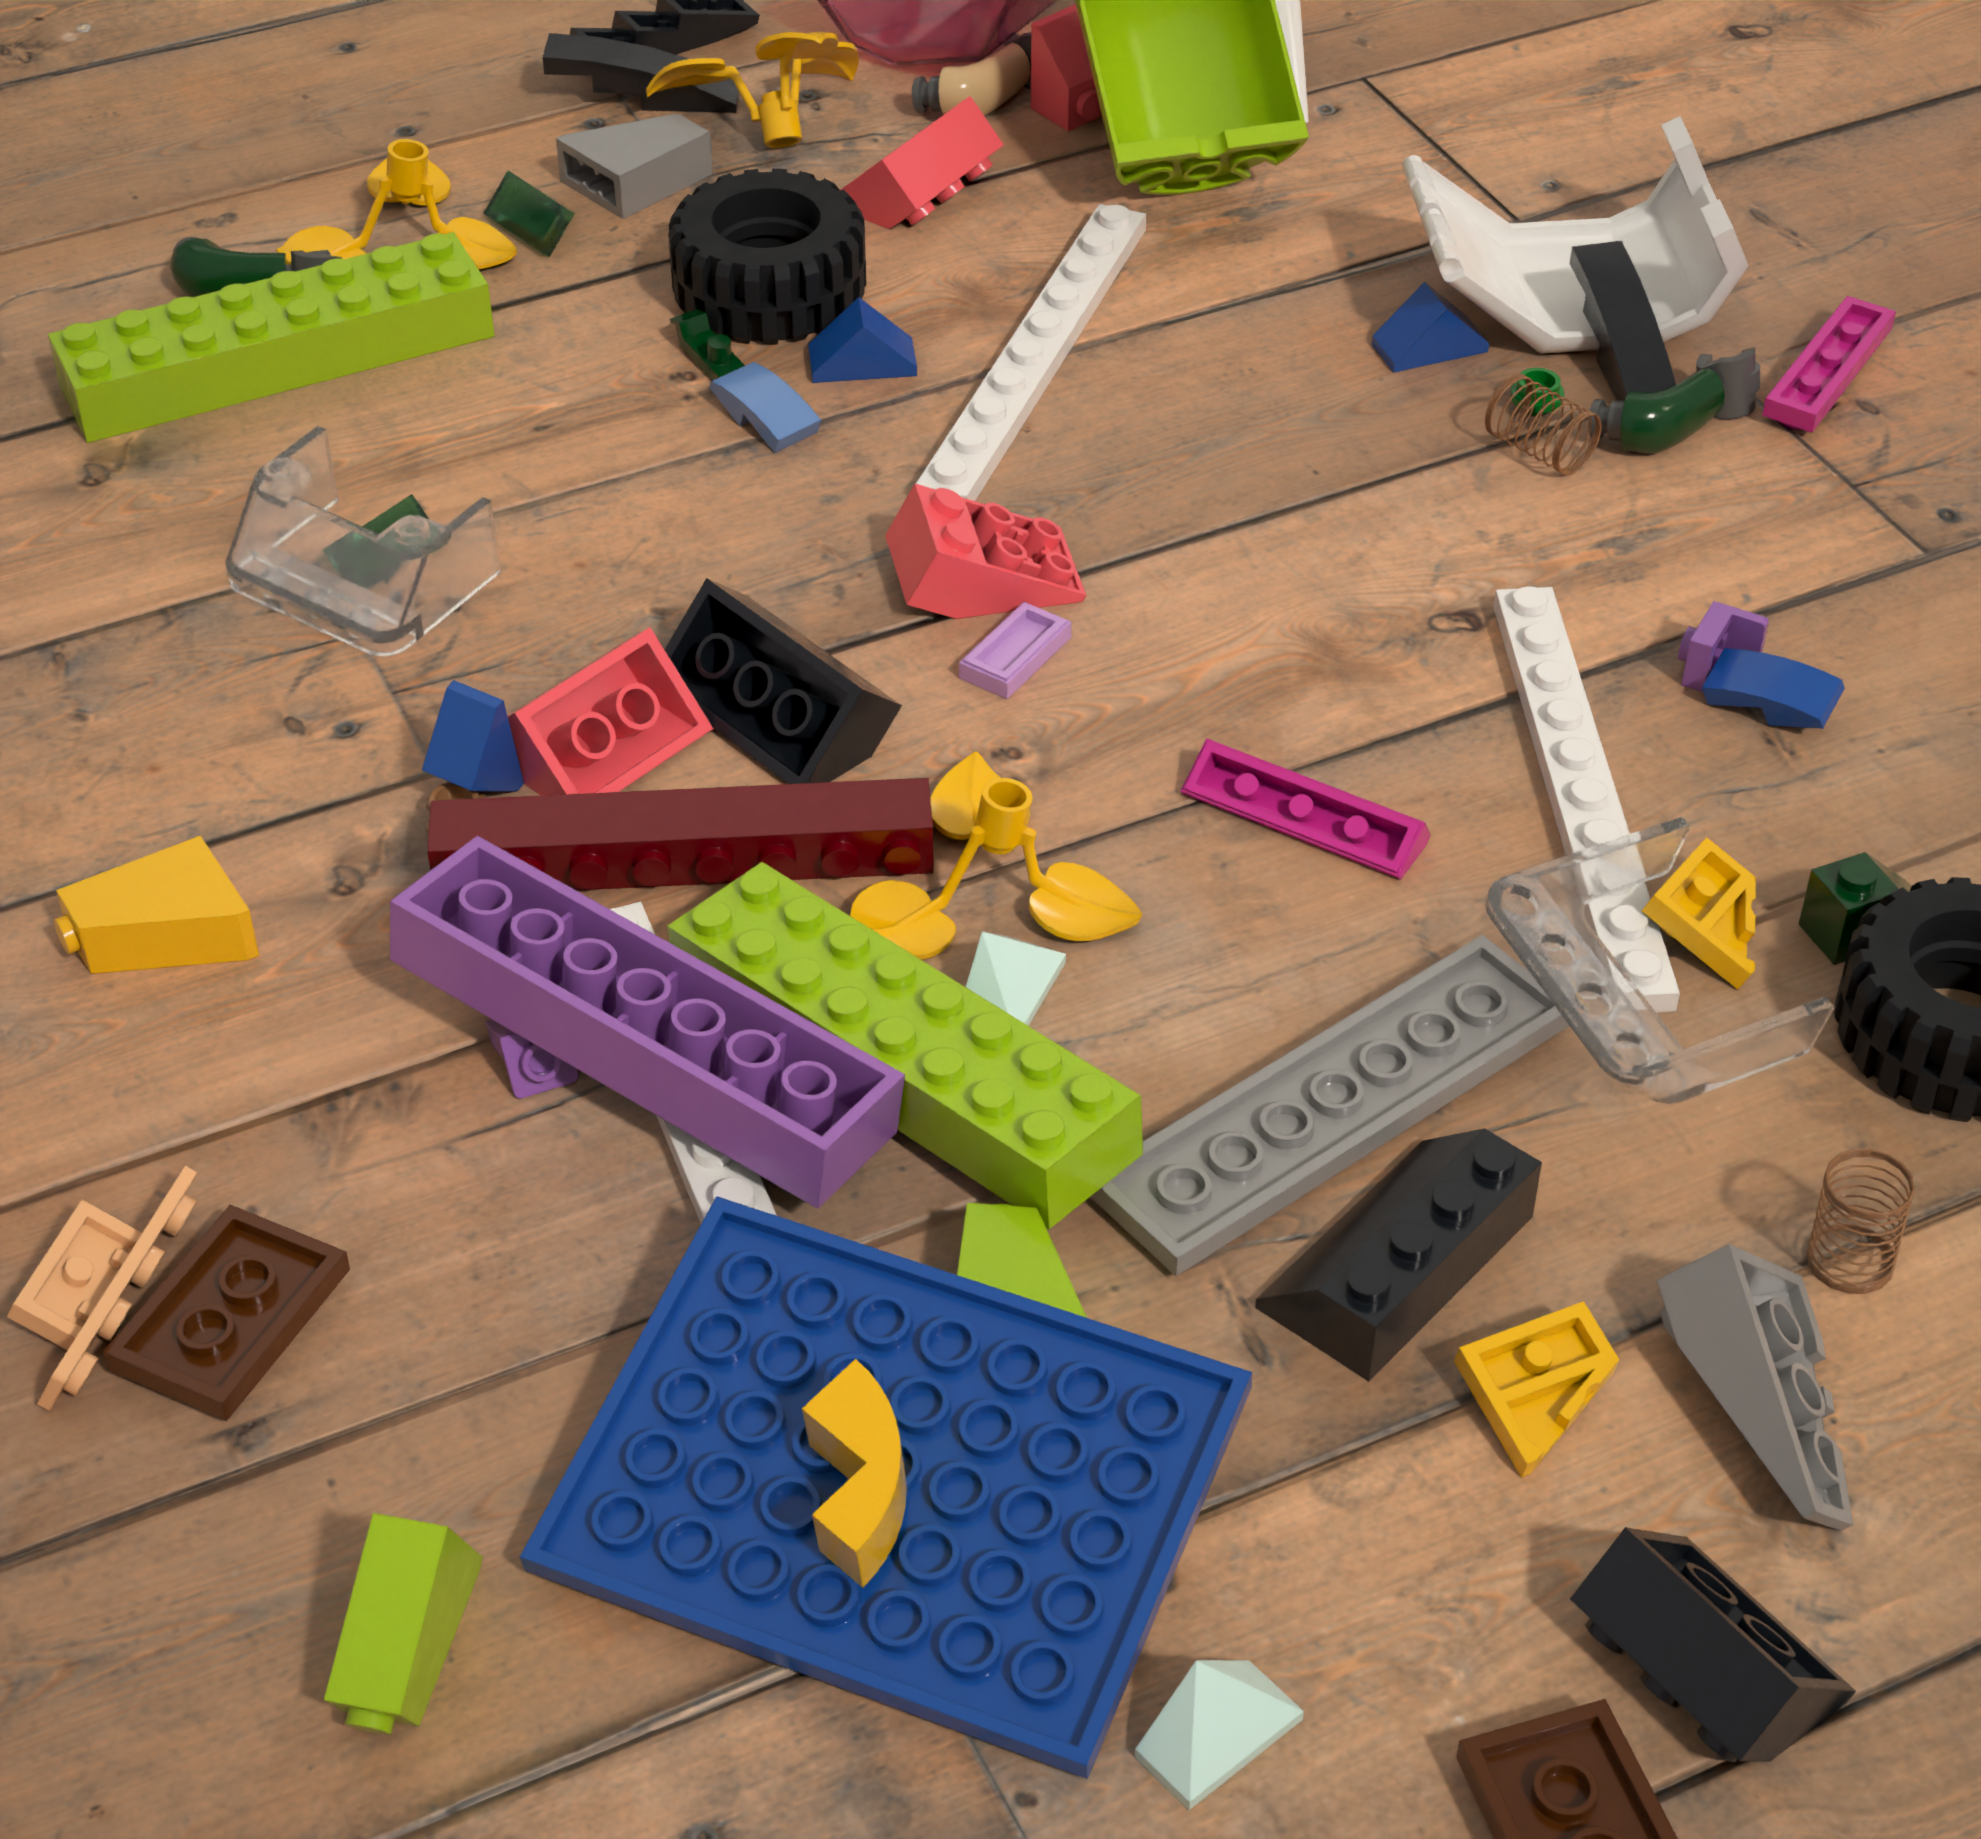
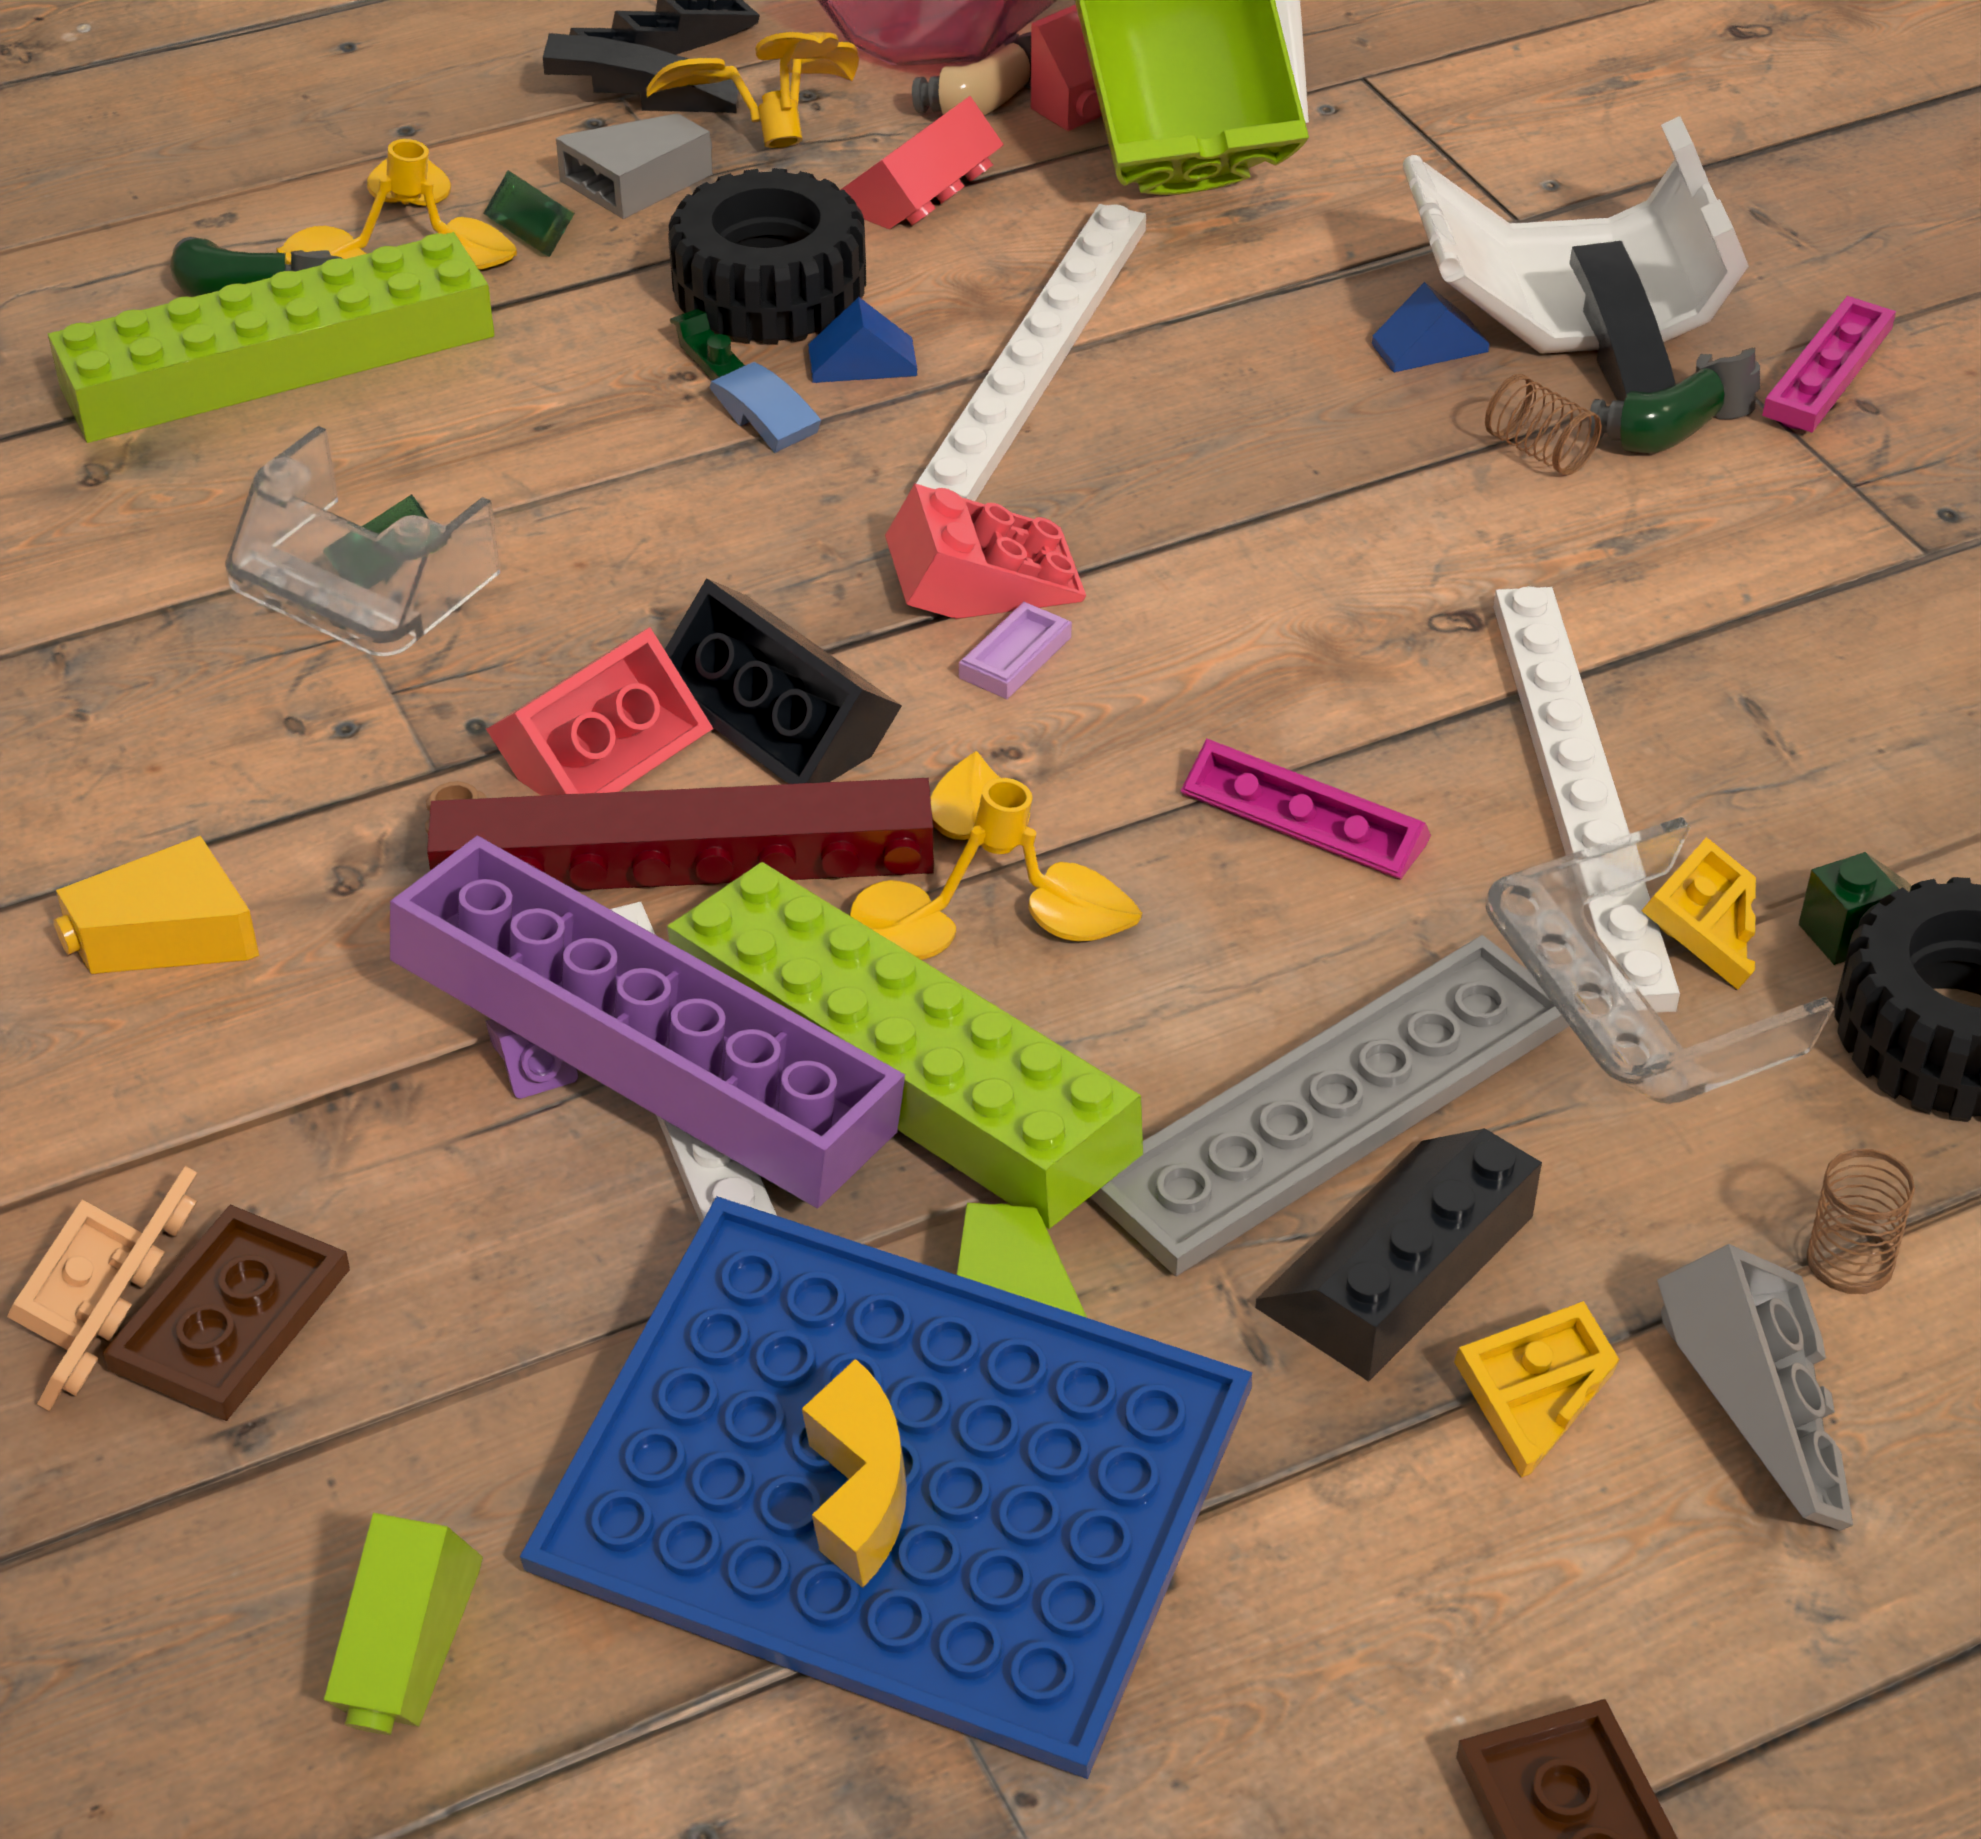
(473, 742): blue slope -> none
(1014, 974): light aqua slope -> none
(1214, 1727): light aqua slope -> none
(1547, 379): green plate -> none
(1708, 1646): black slope -> none
(1719, 629): medium lavender bracket -> none
(1784, 688): blue slope -> none

